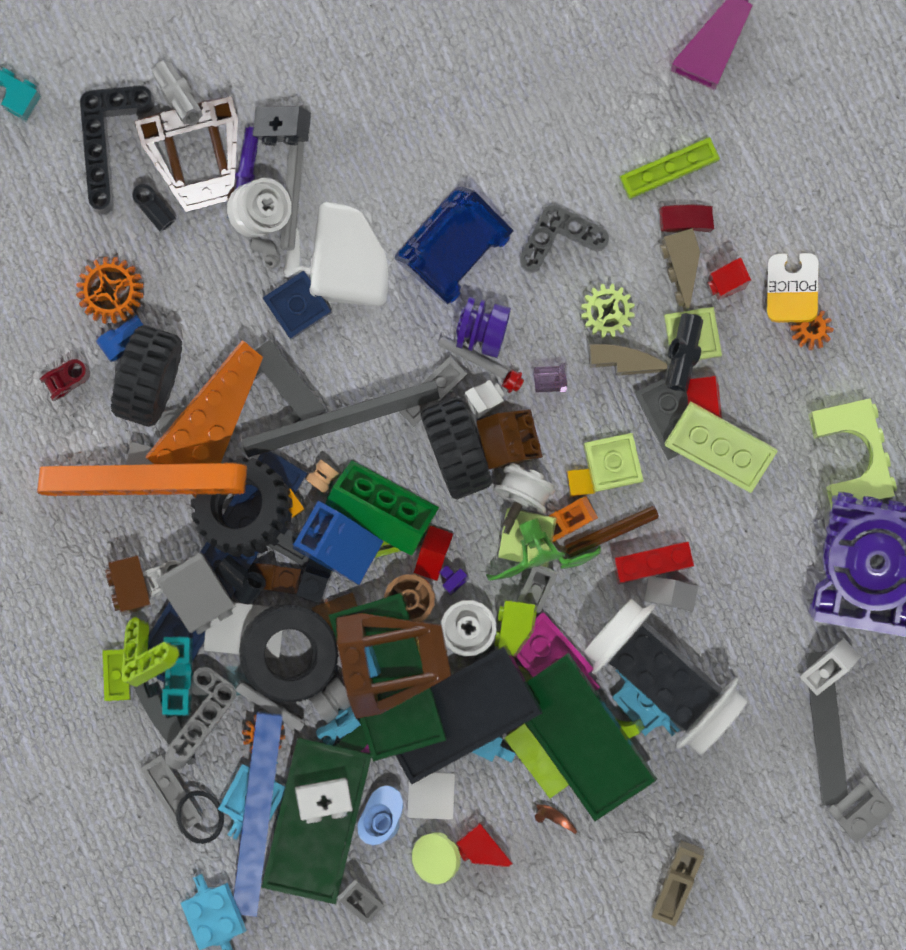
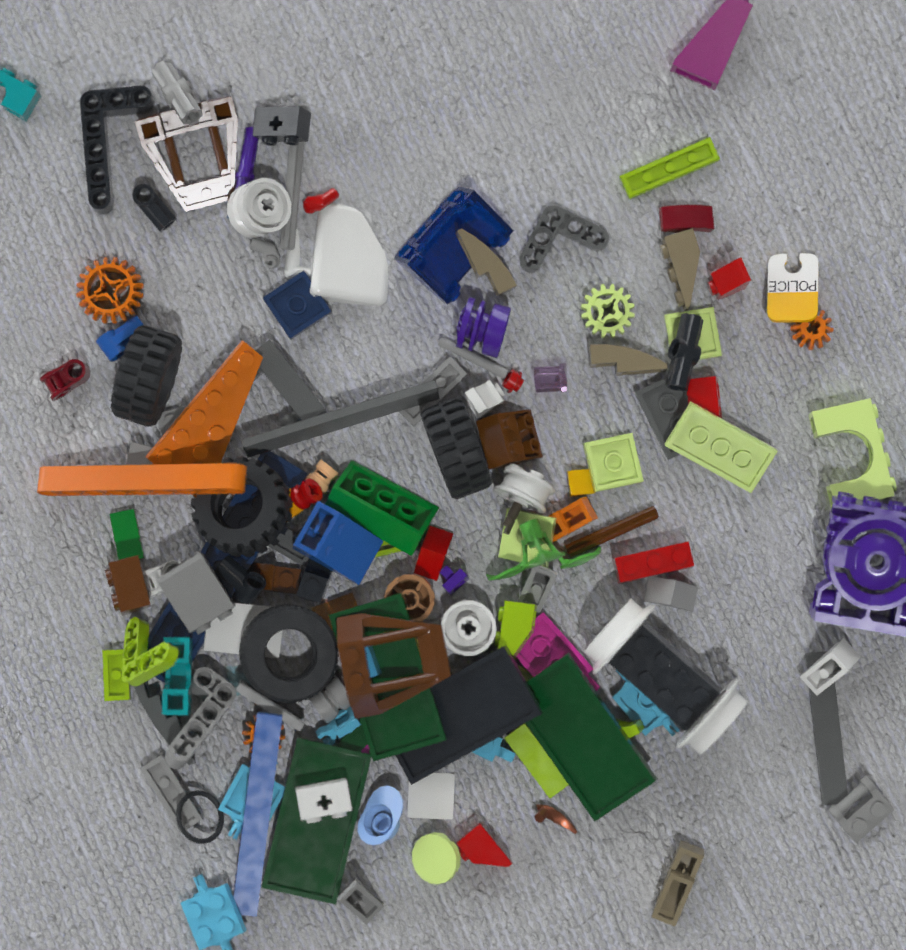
(126, 534): none -> green tile
(306, 493): none -> red wheel
(319, 202): none -> red arm
(486, 263): none -> dark tan slope

